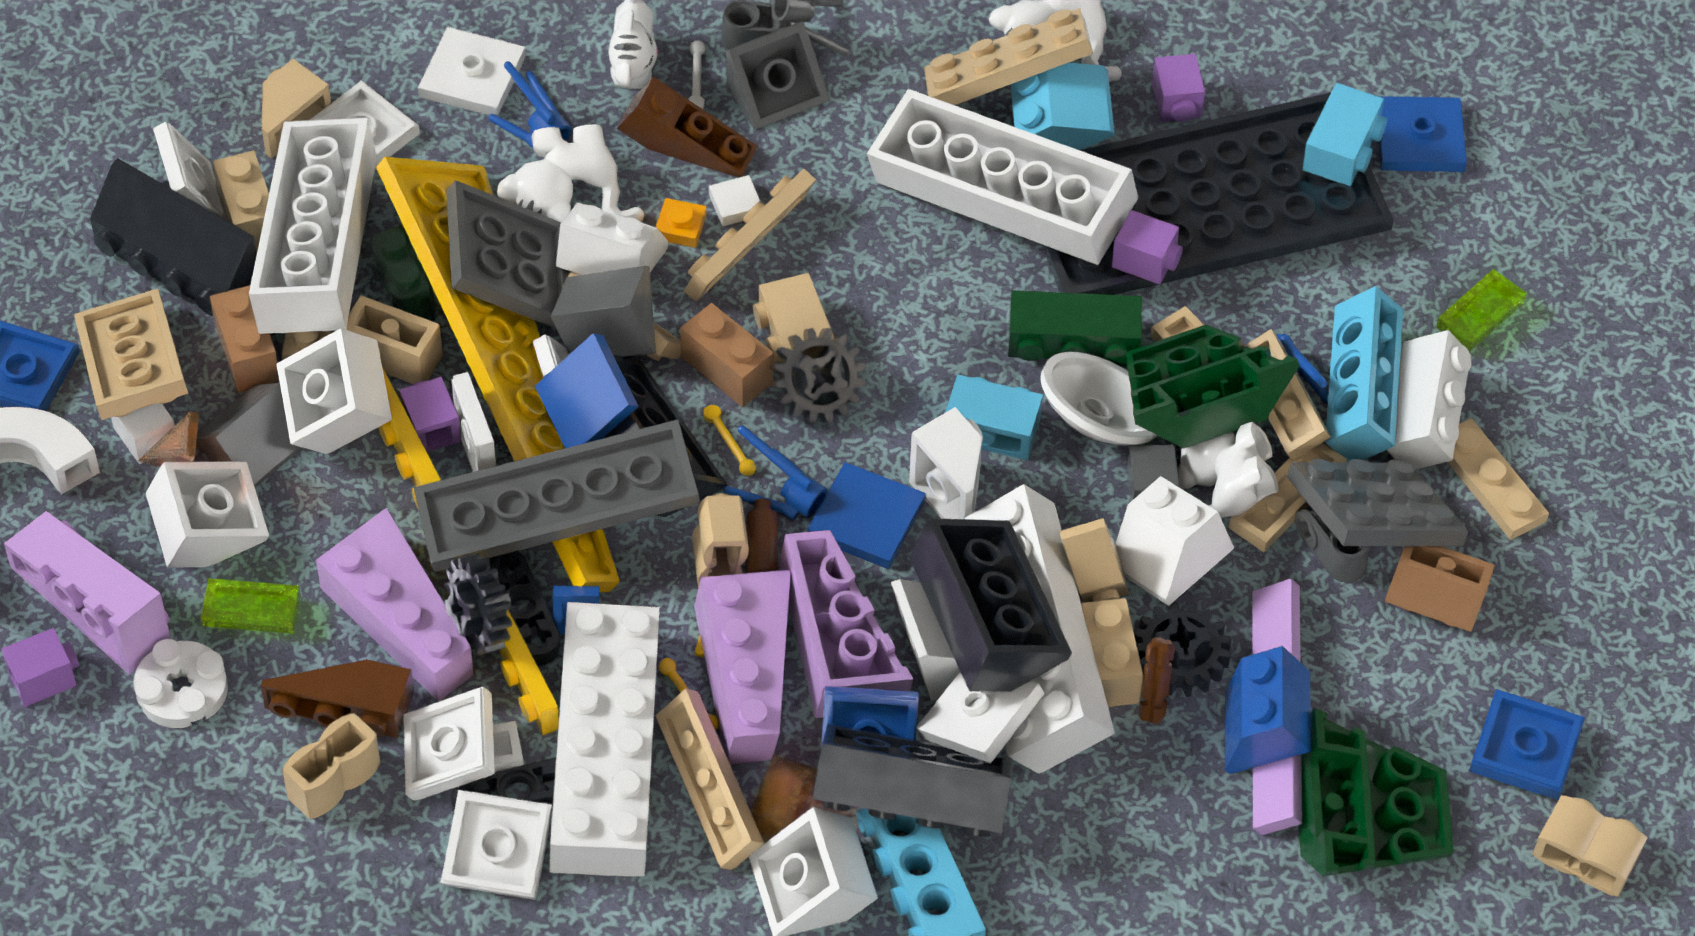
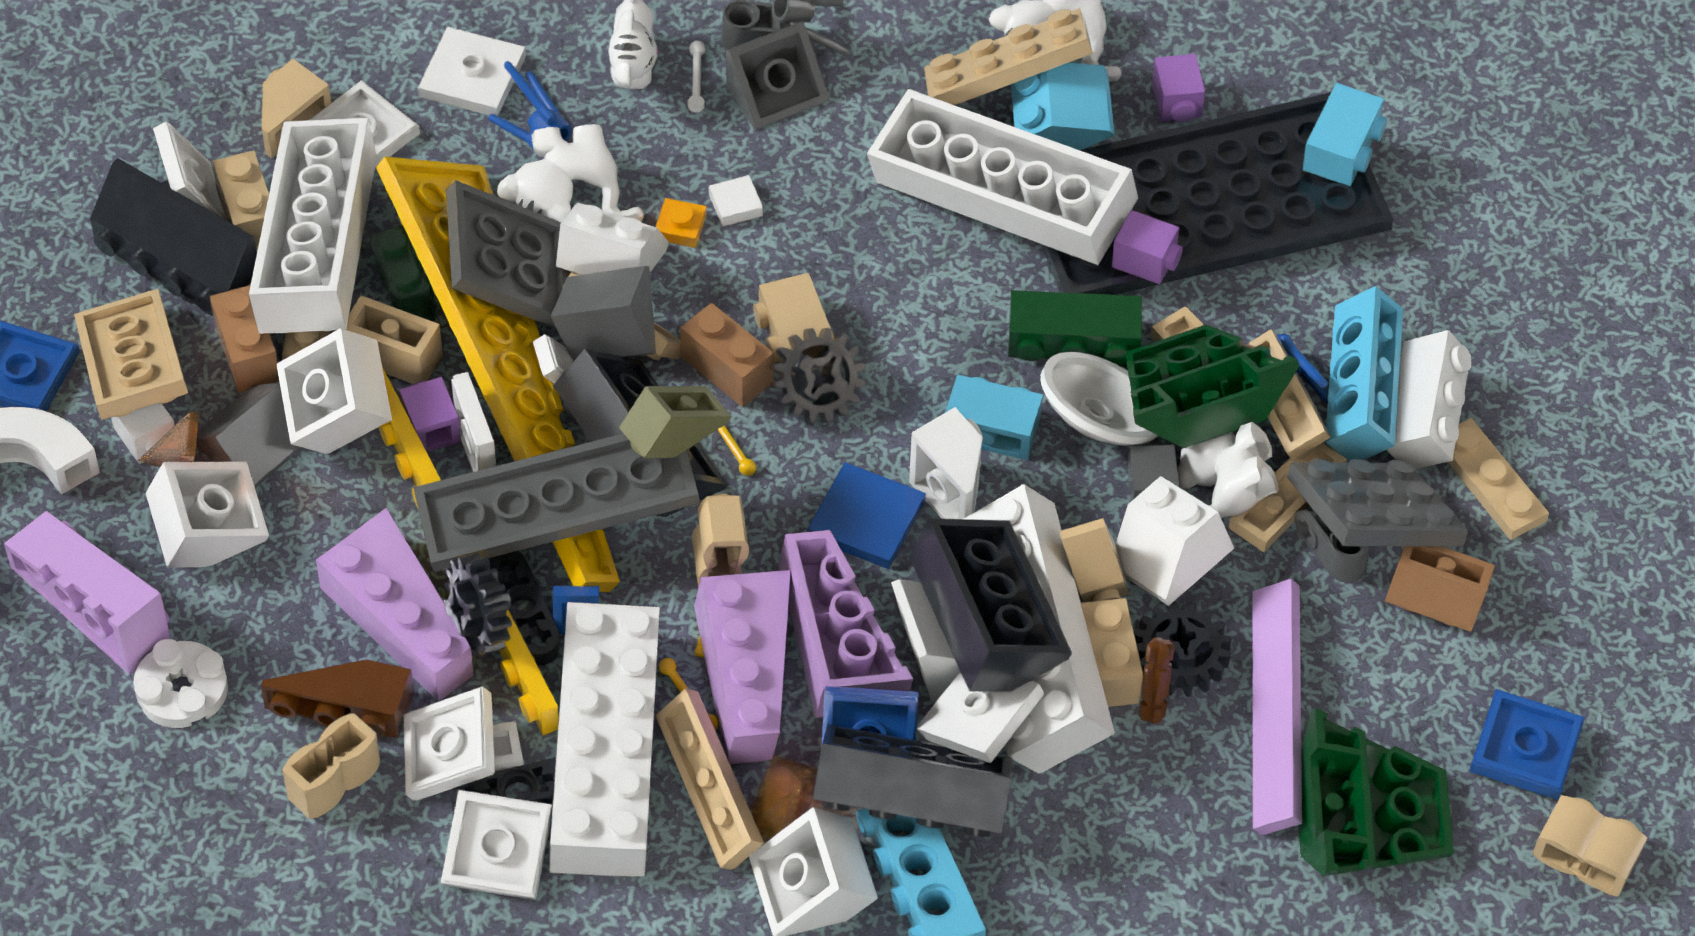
(40, 666): medium lavender brick -> none
(250, 606): clear neon green plate -> none
(586, 393): tile -> none
(672, 419): none -> olive slope
(680, 129): reddish brown slope -> none
(759, 223): tan plate -> none
(762, 538): reddish brown cylinder -> none
(801, 492): blue plant -> none
(1267, 710): blue slope -> none
(1422, 134): blue plate -> none
(1482, 309): clear neon green plate -> none

